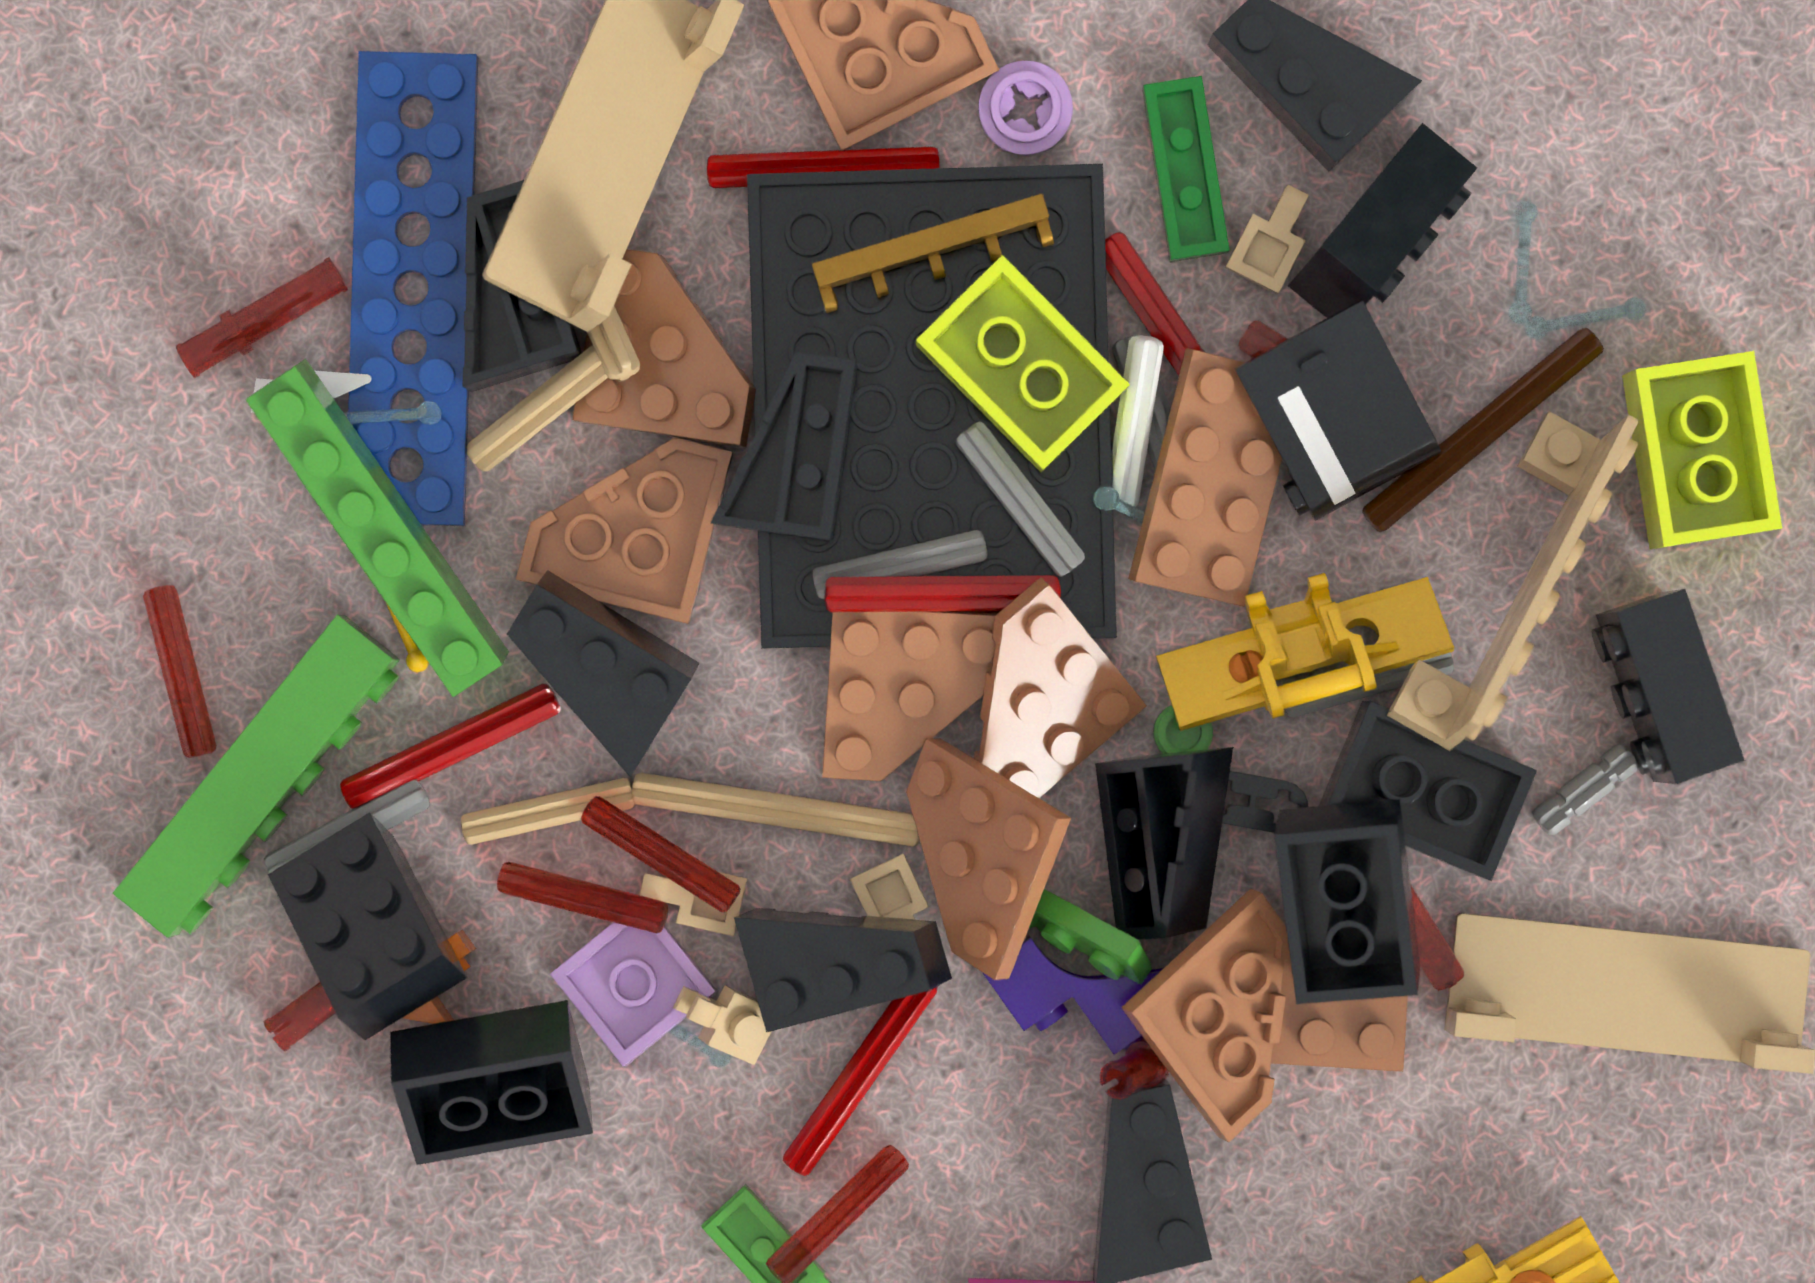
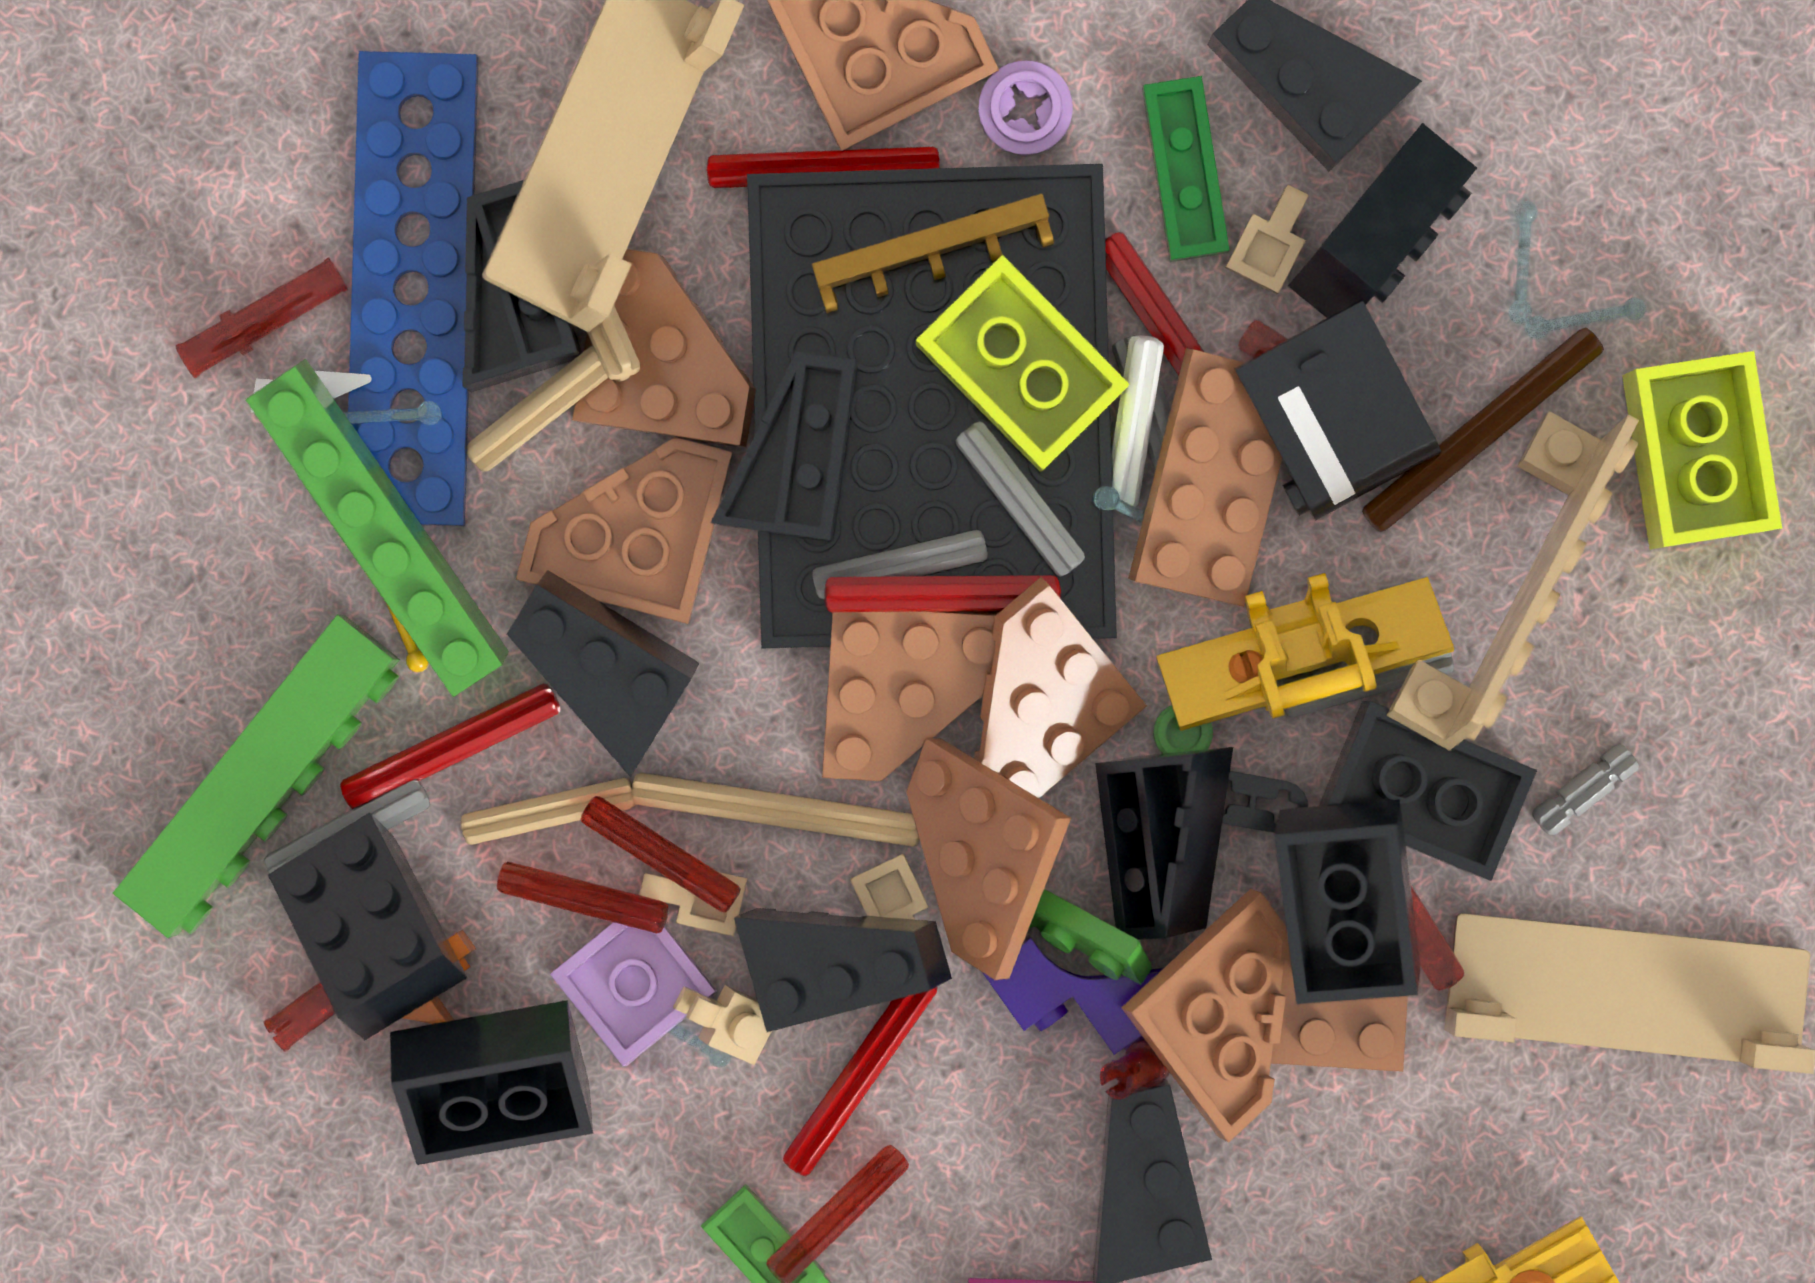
(179, 671): clear red axle -> none
(1667, 688): black brick -> none

